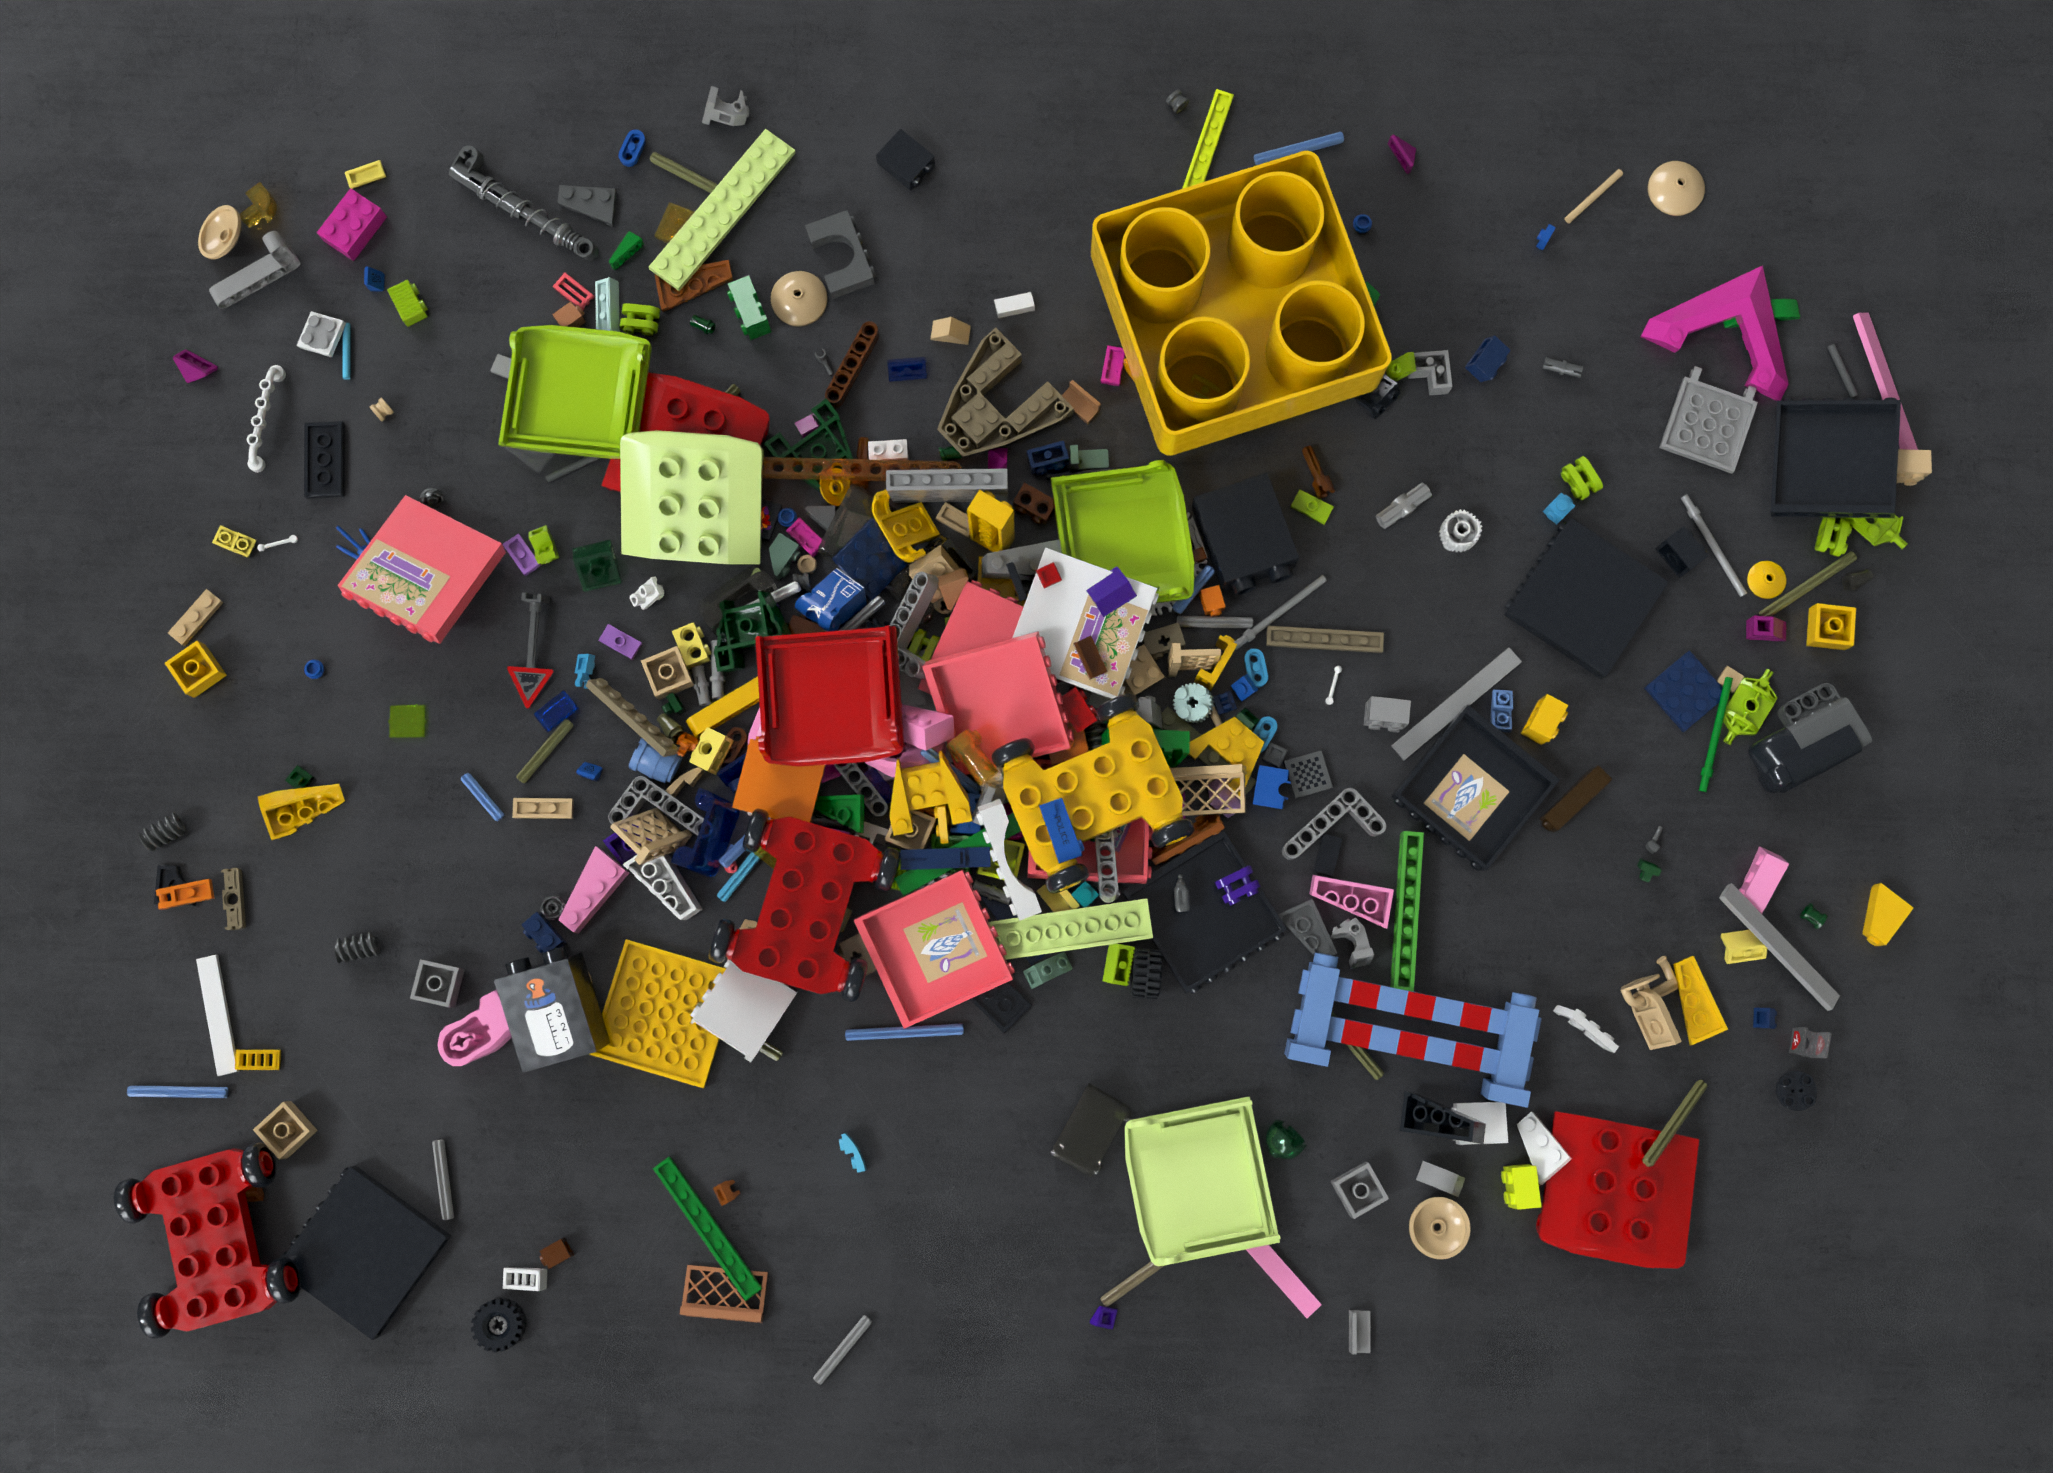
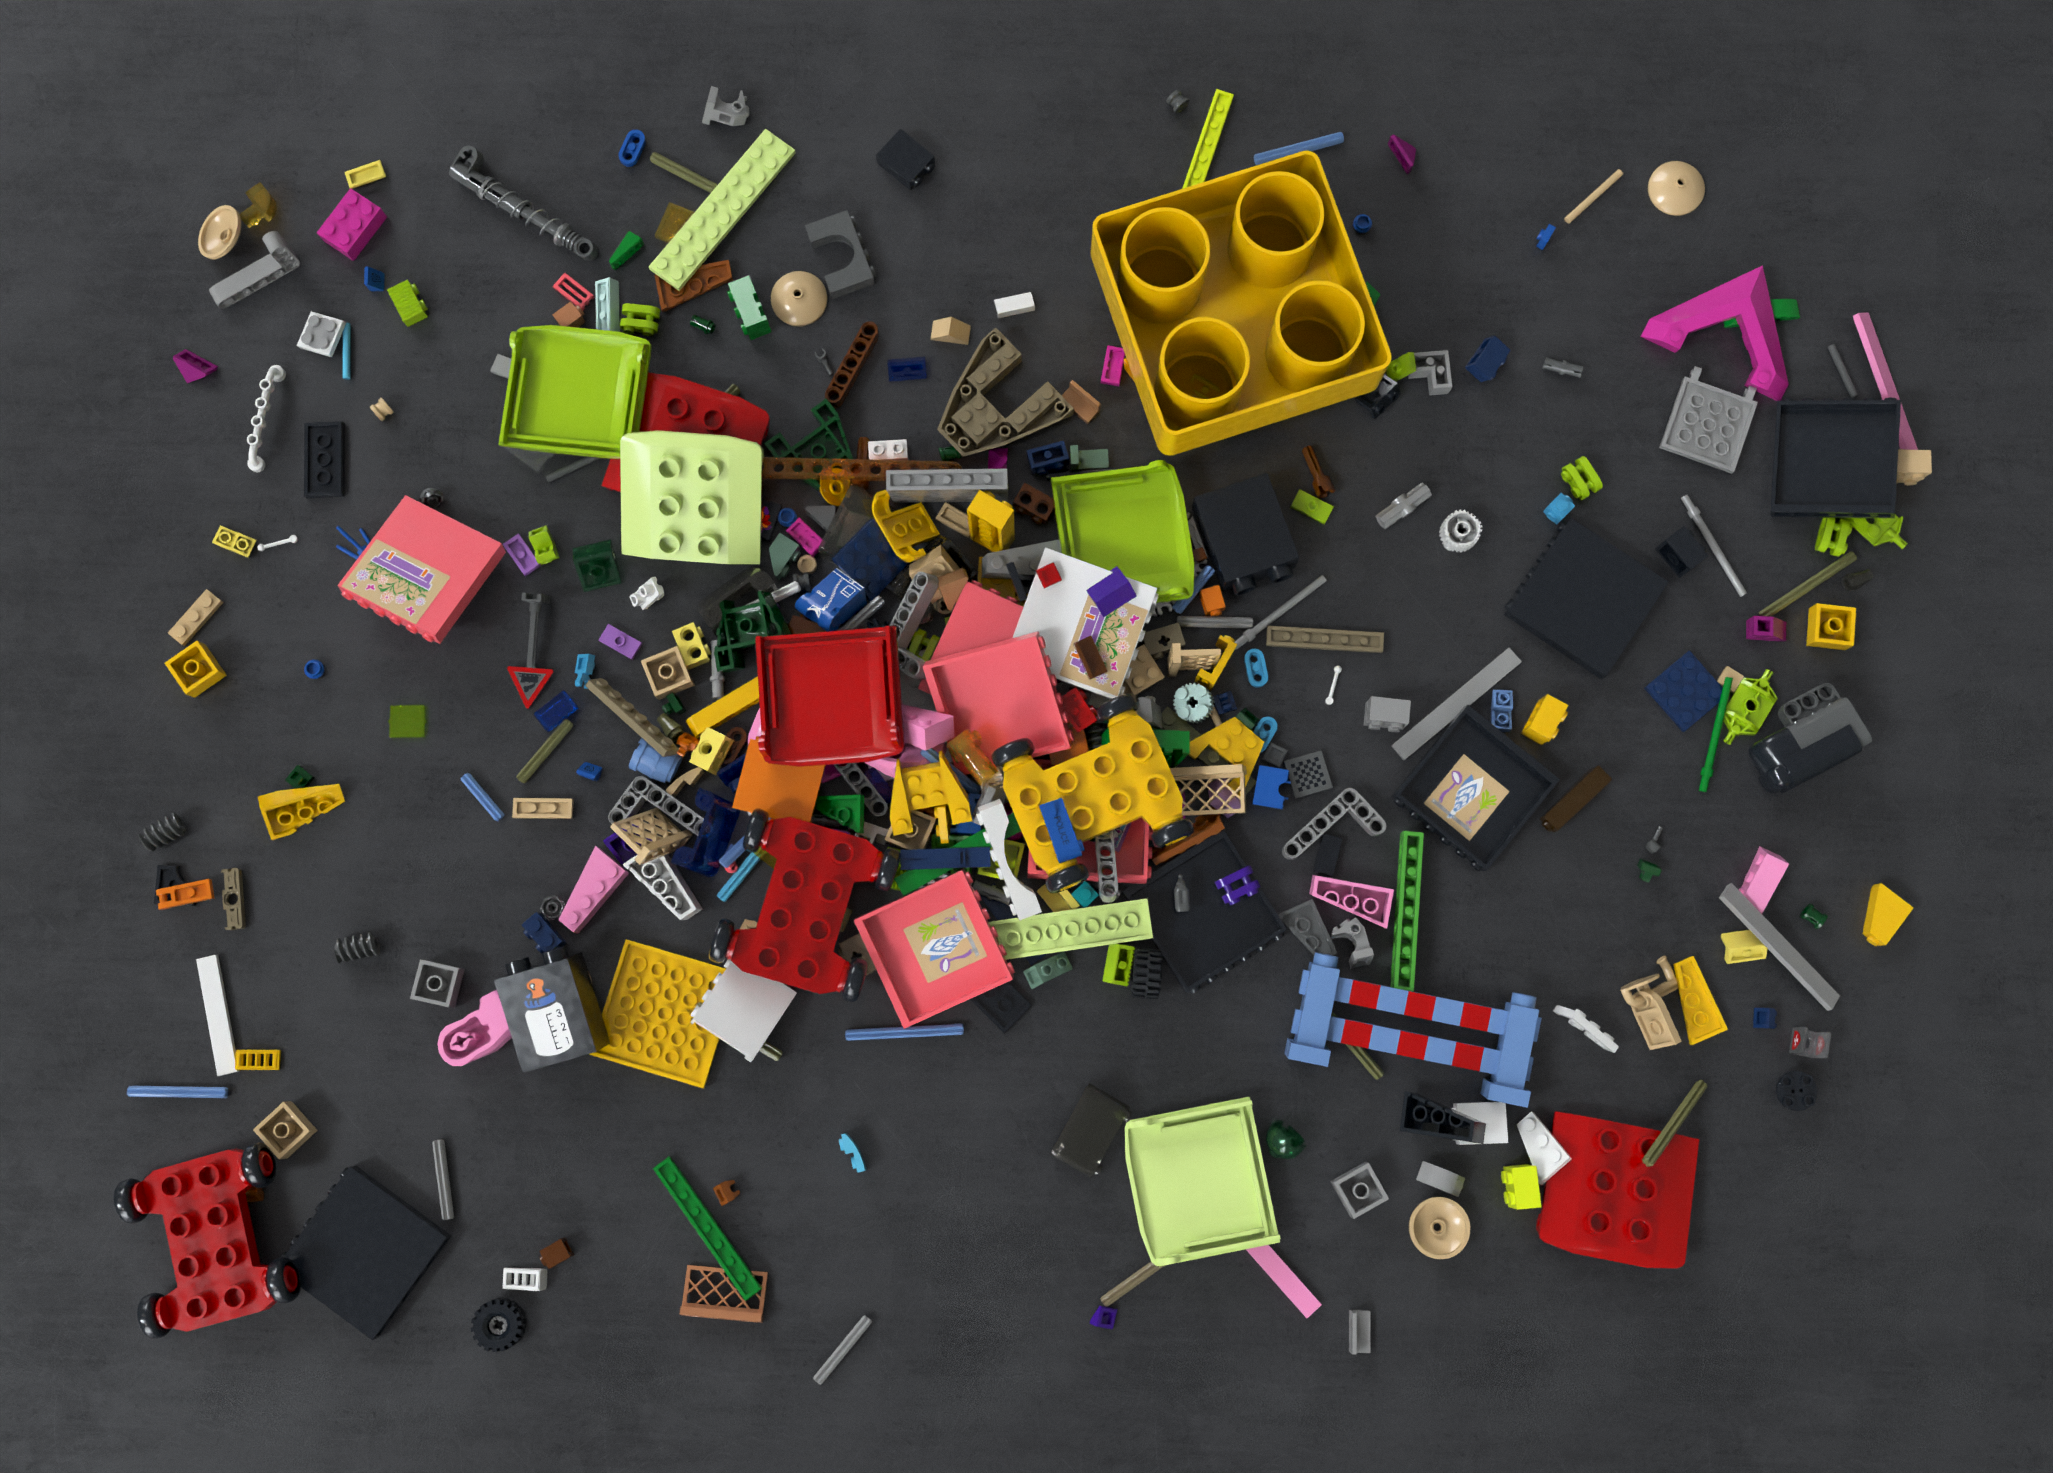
(590, 201): dark grey wing -> none
(701, 685): light grey pin -> none
(806, 425): tile -> none
(1244, 687): blue plate -> none
(1760, 585): yellow dish -> none

